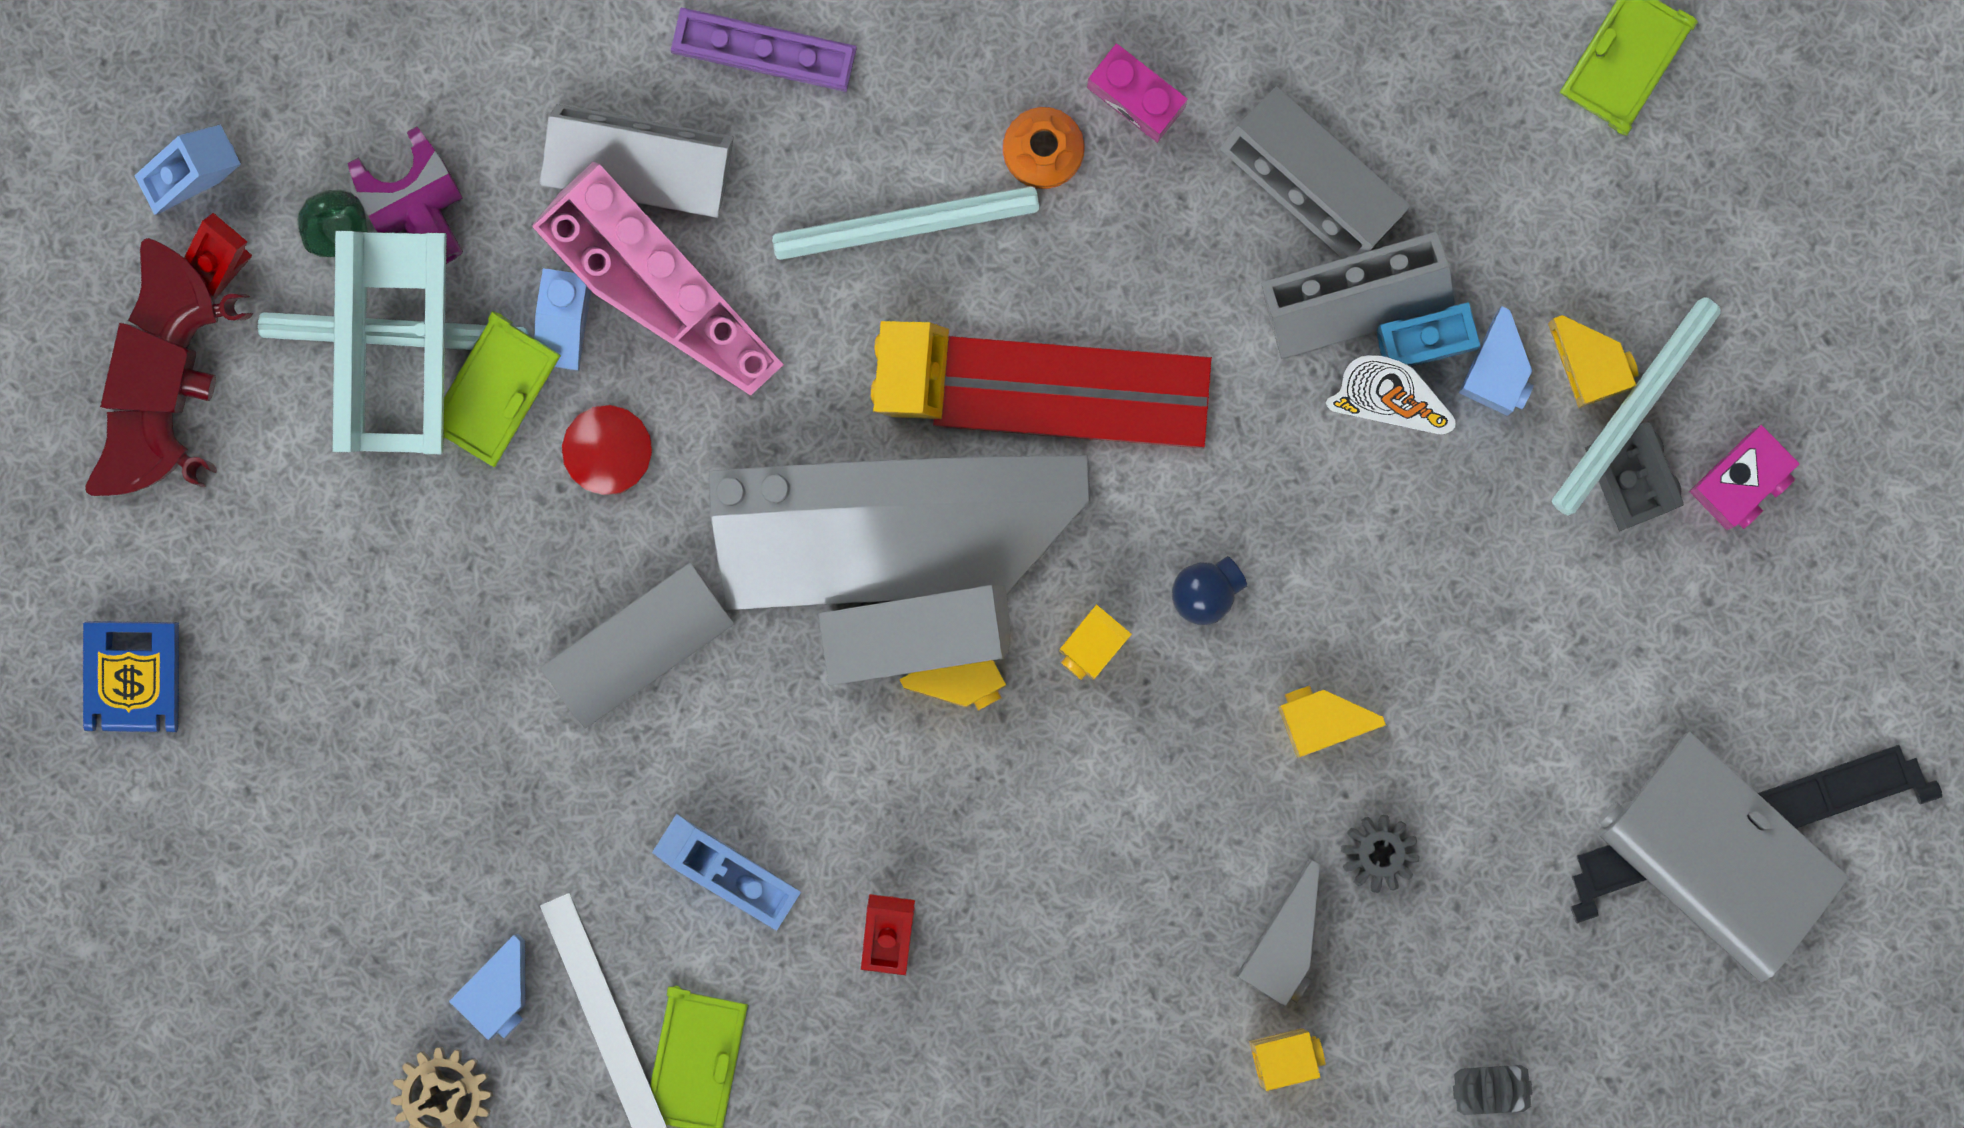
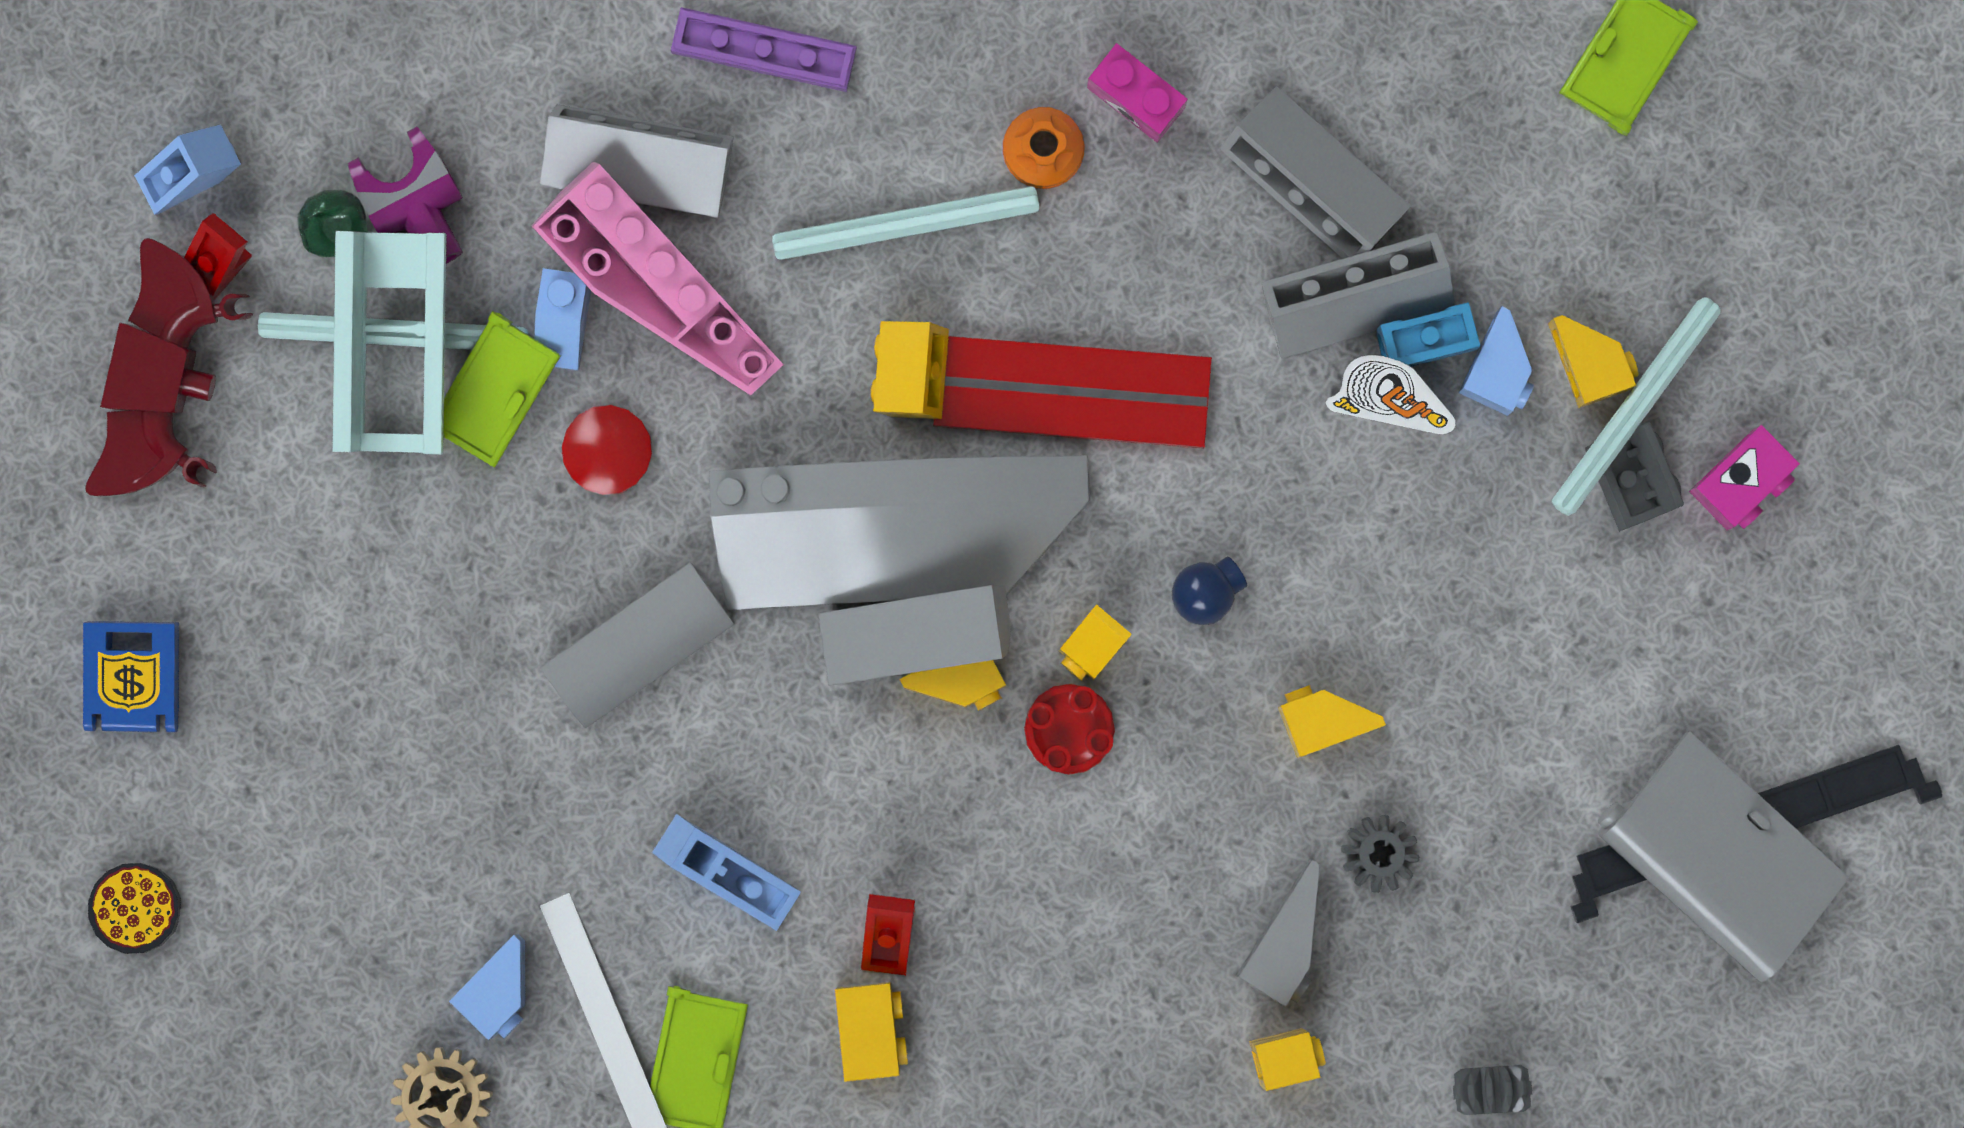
(134, 908): none -> tile
(869, 1031): none -> yellow brick
(1069, 729): none -> red dish

